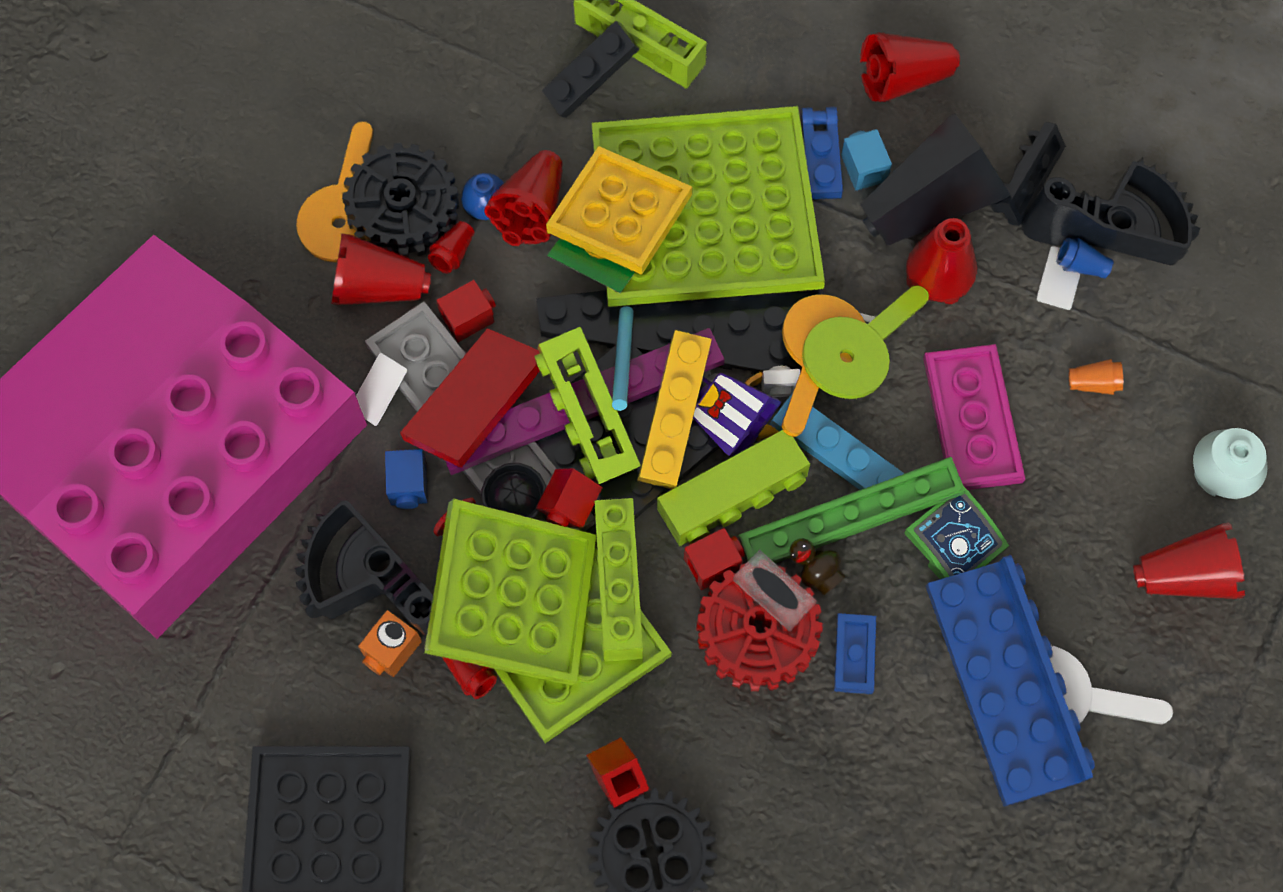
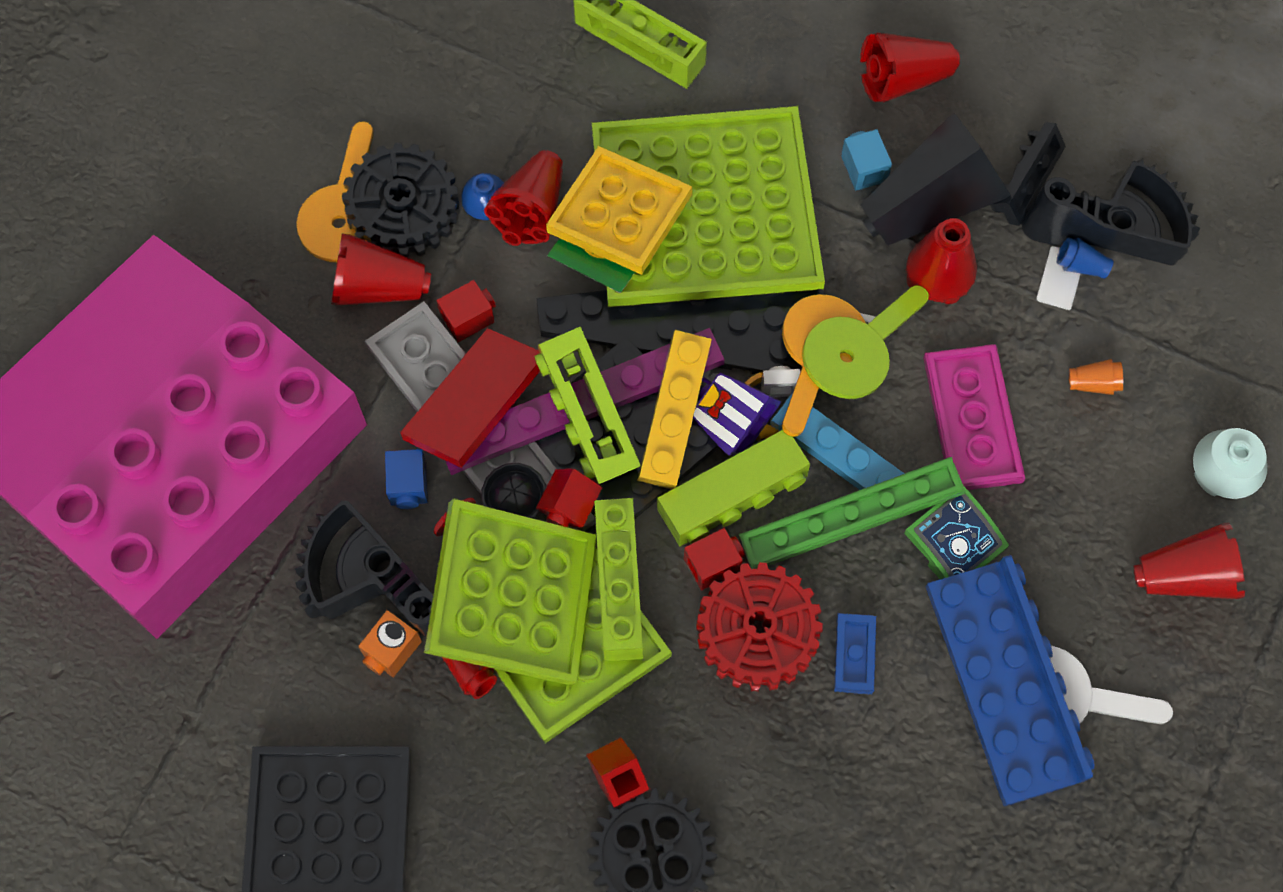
(380, 388): white sticker -> none
(450, 249): red cone -> none
(591, 69): black plate -> none
(622, 360): medium azure bar -> none
(774, 590): clear tile -> none
(820, 568): dark brown animal -> none
(822, 153): blue plate -> none

